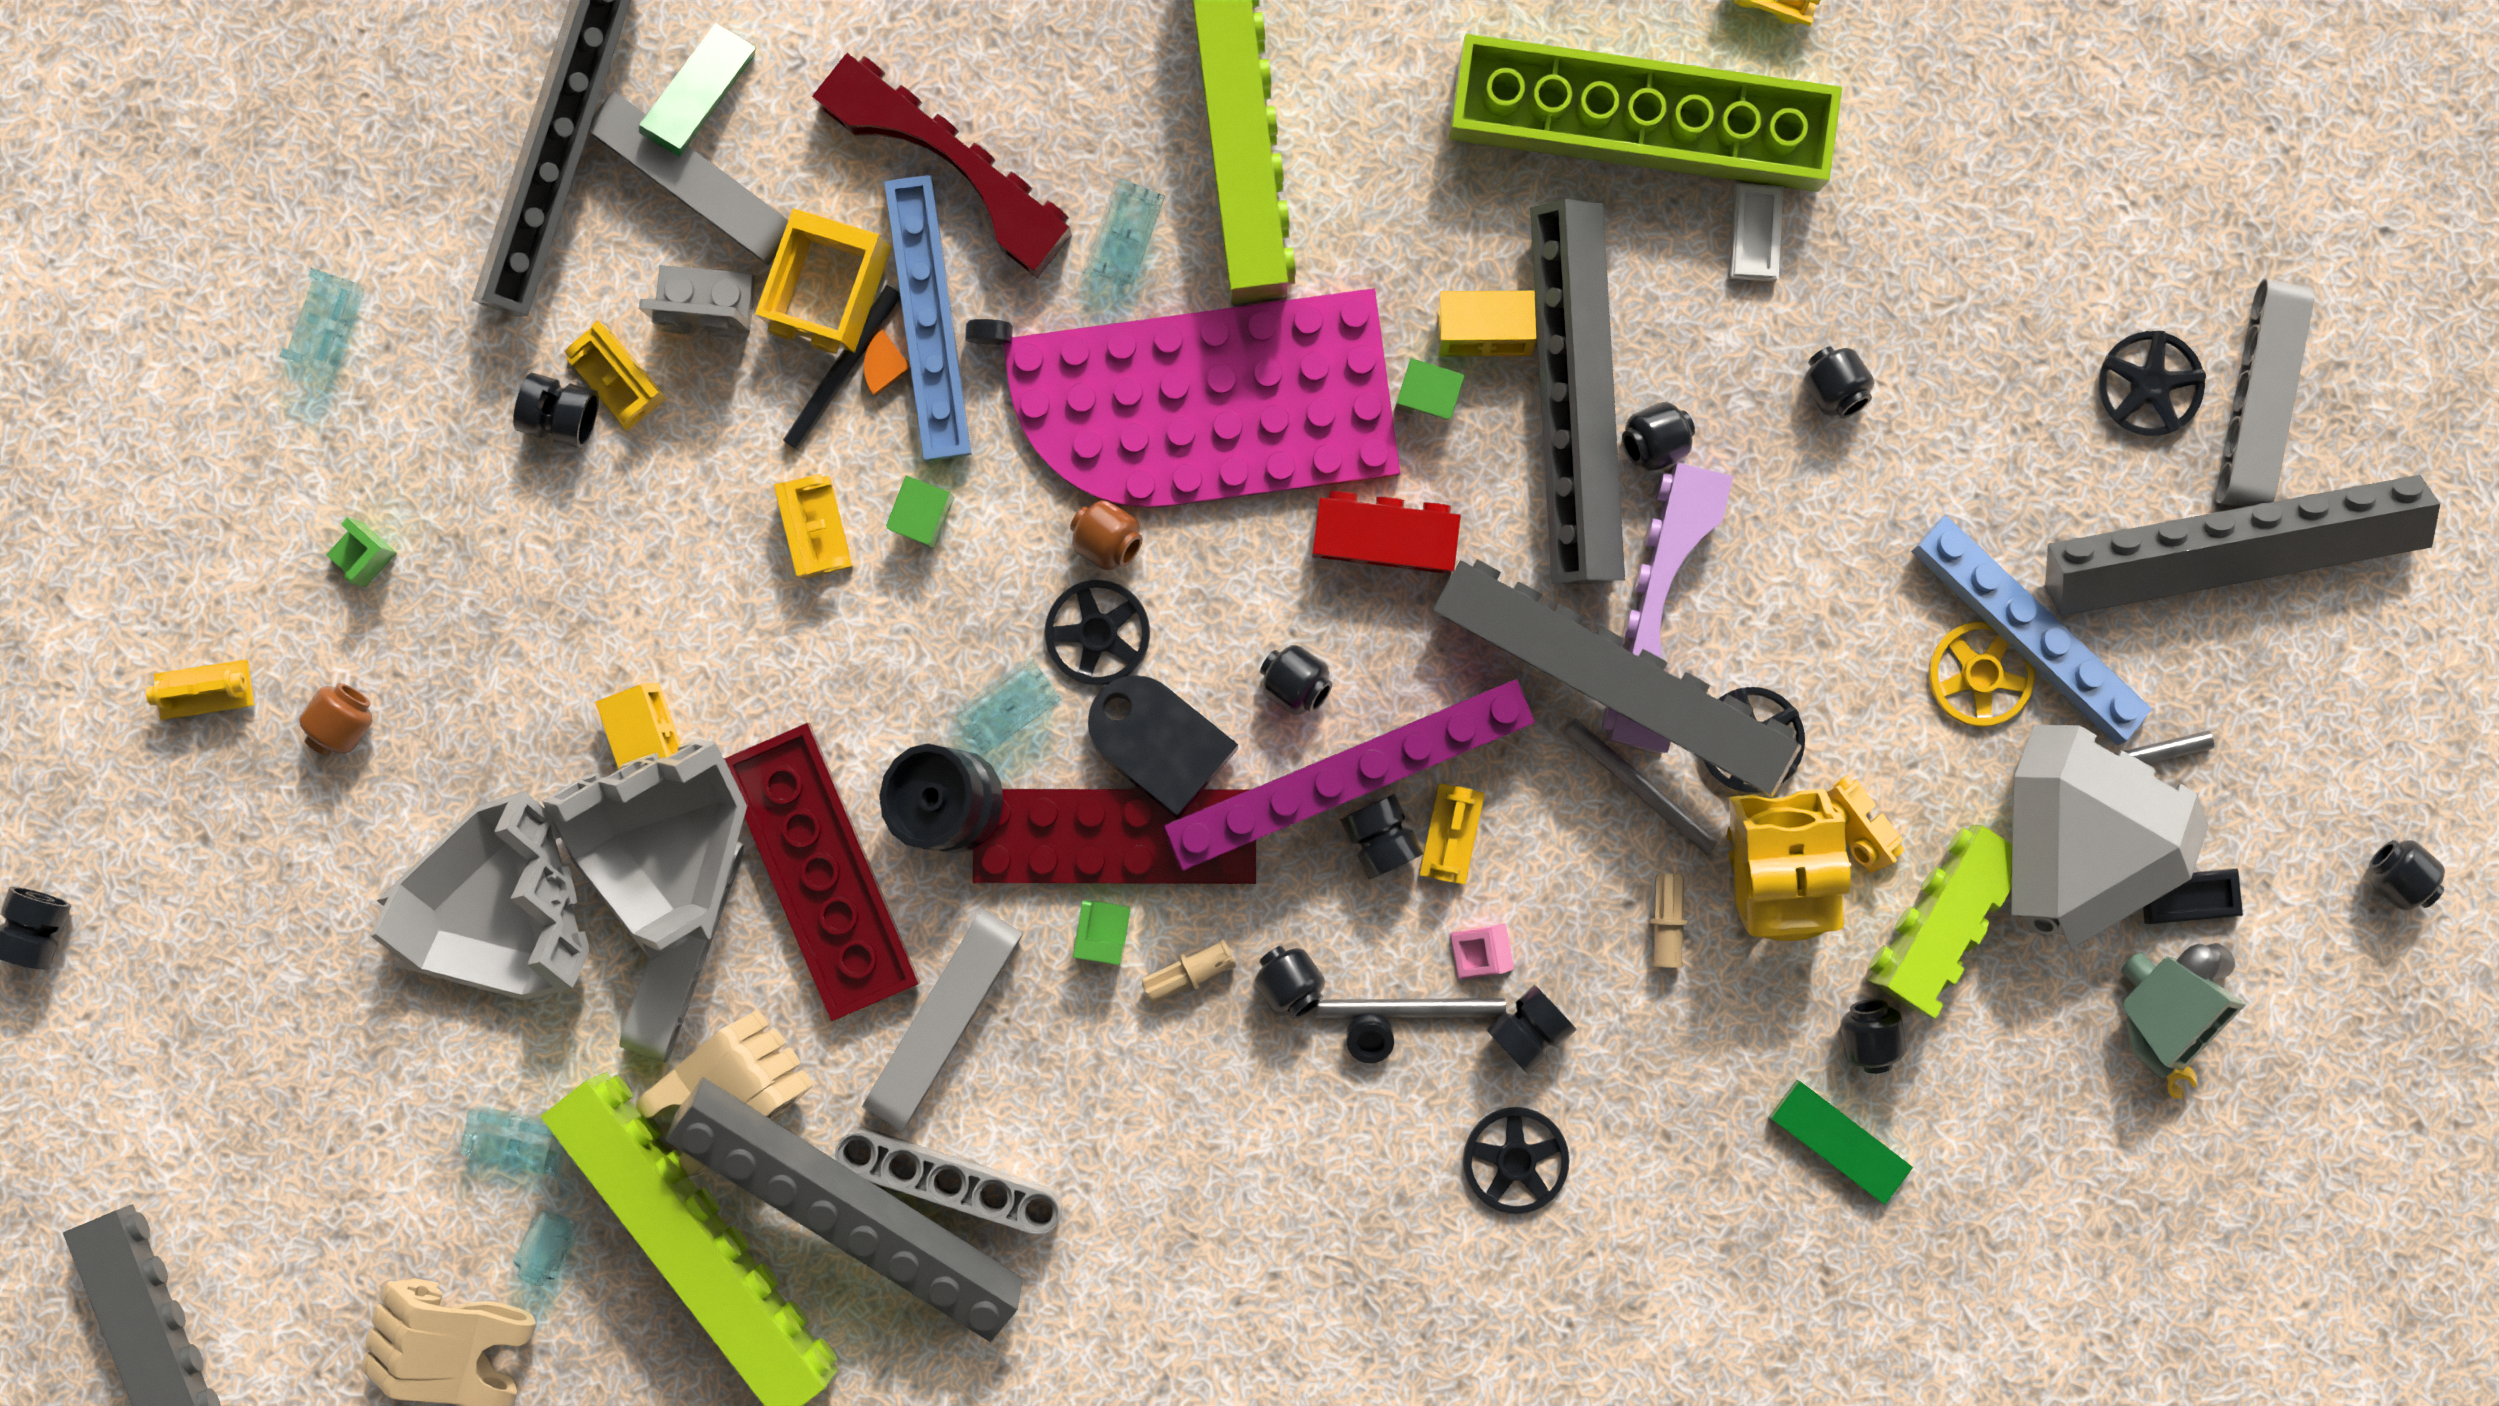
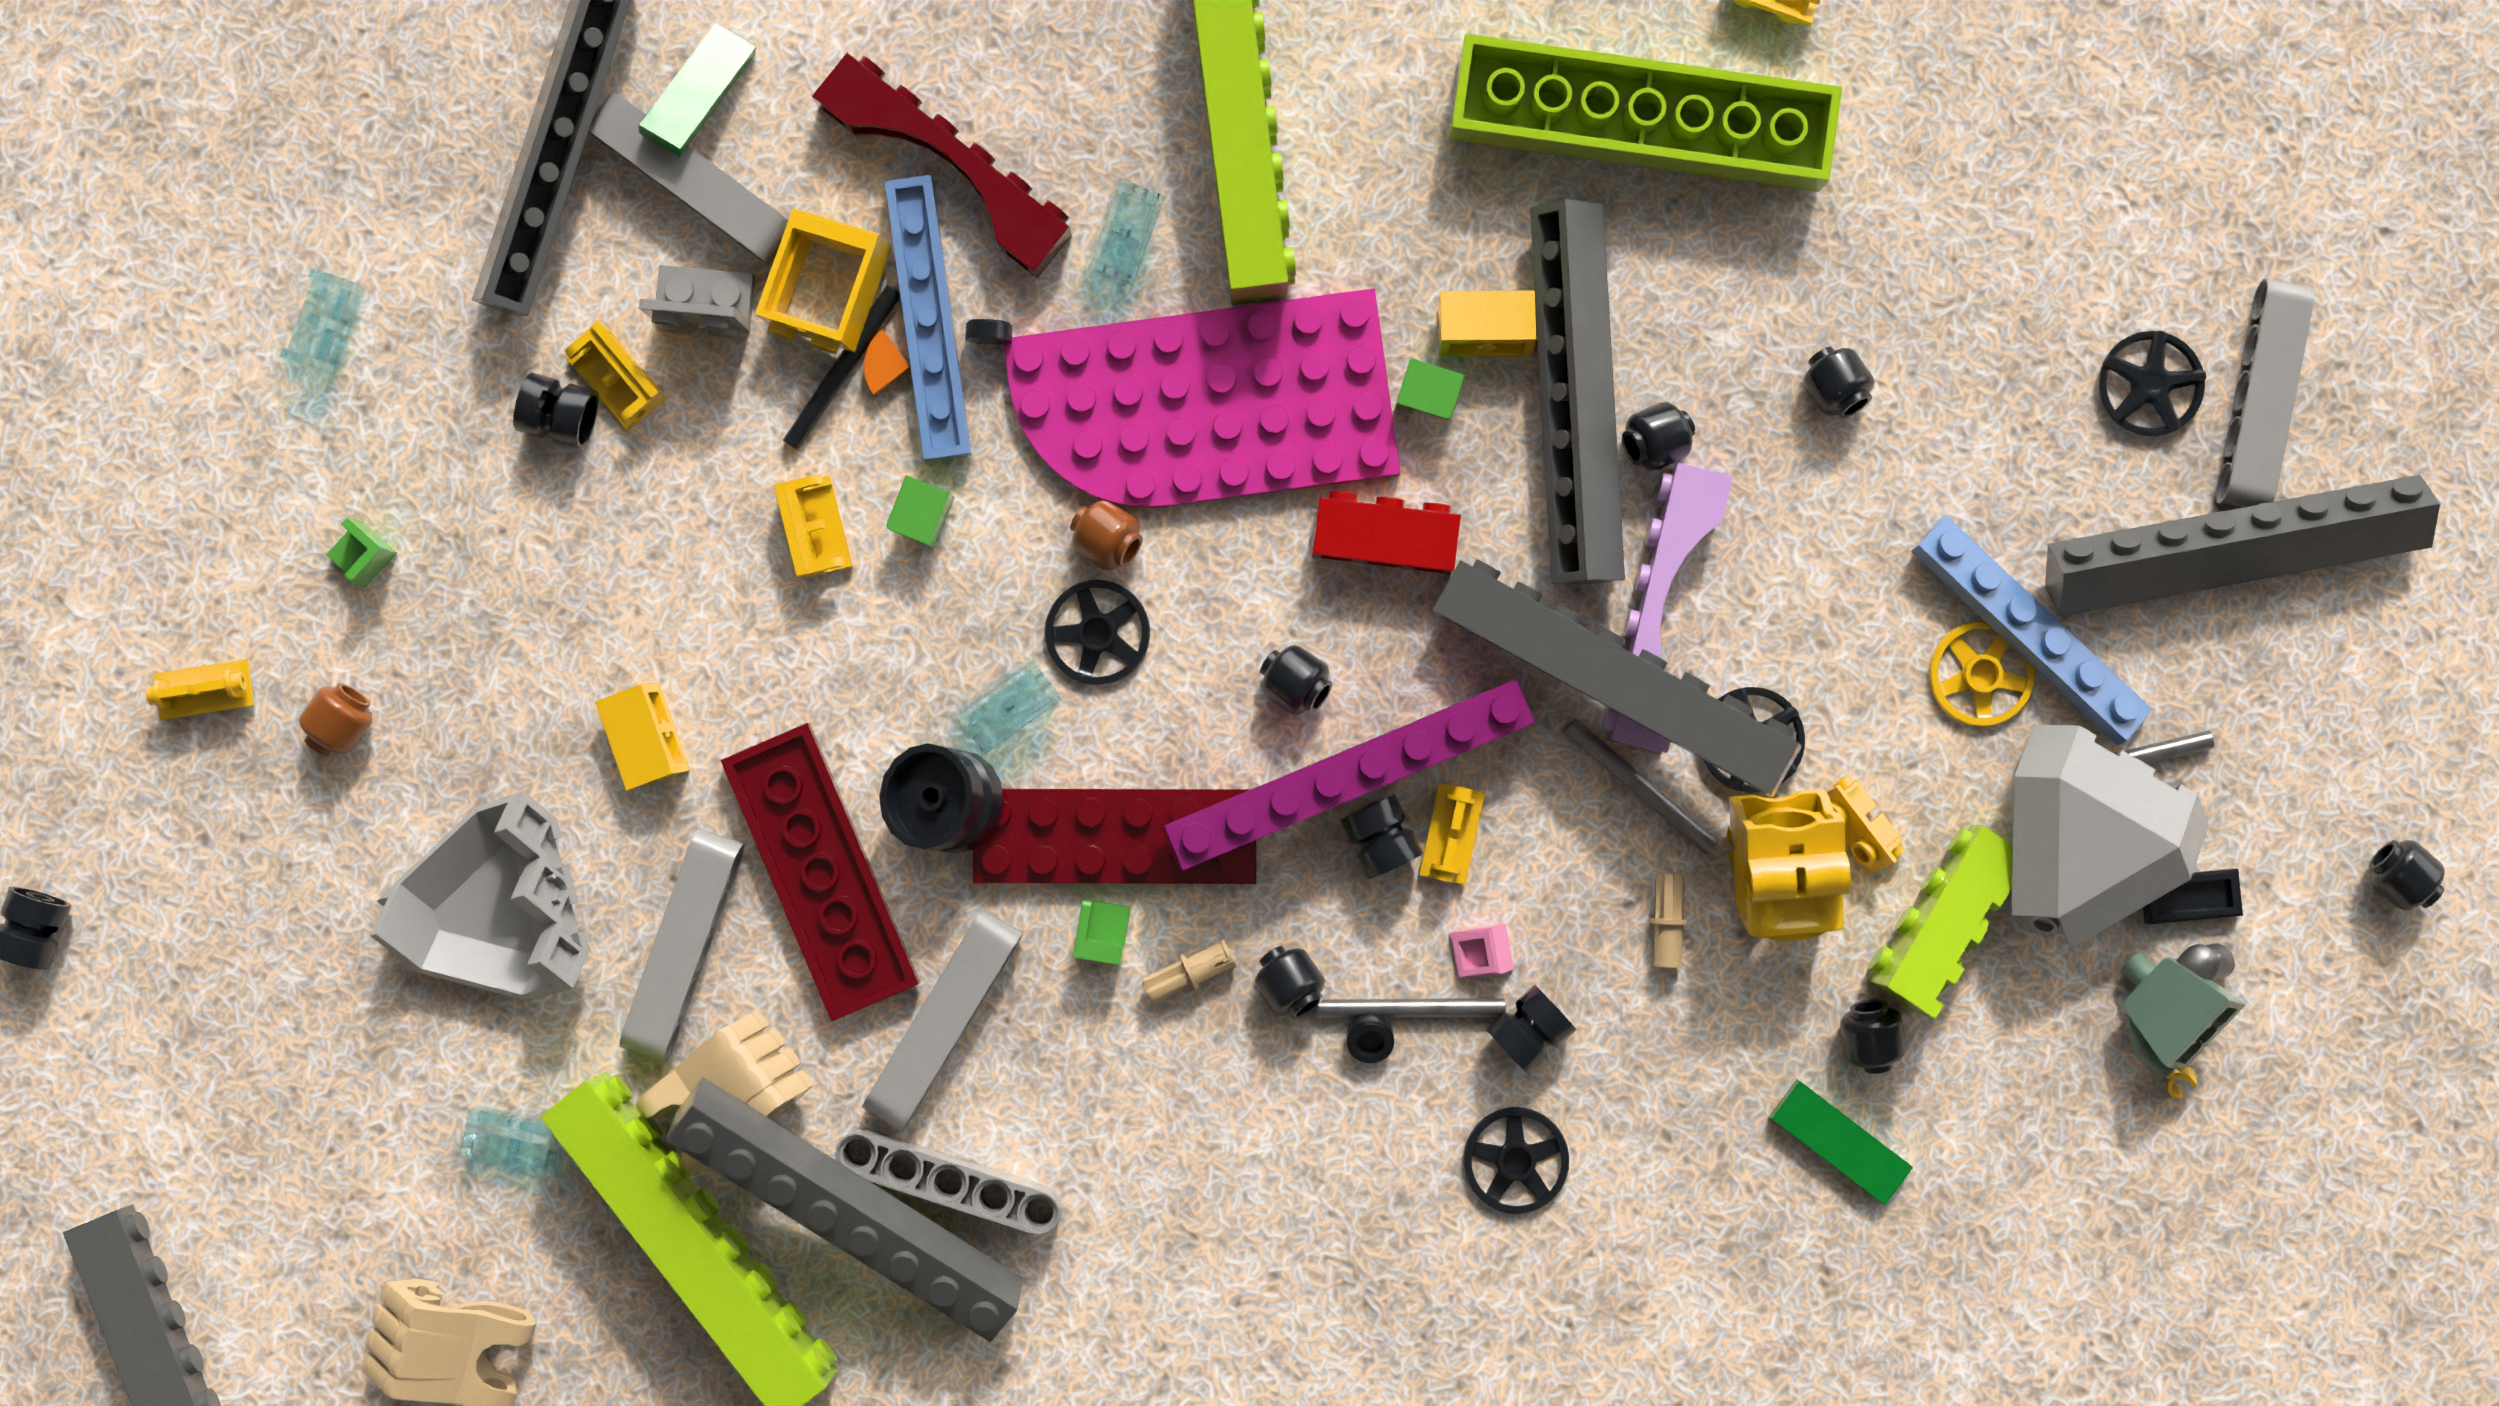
(544, 1248): clear light blue brick -> none
(656, 841): light grey panel -> none
(1160, 744): black tile -> none
(1756, 232): white tile -> none

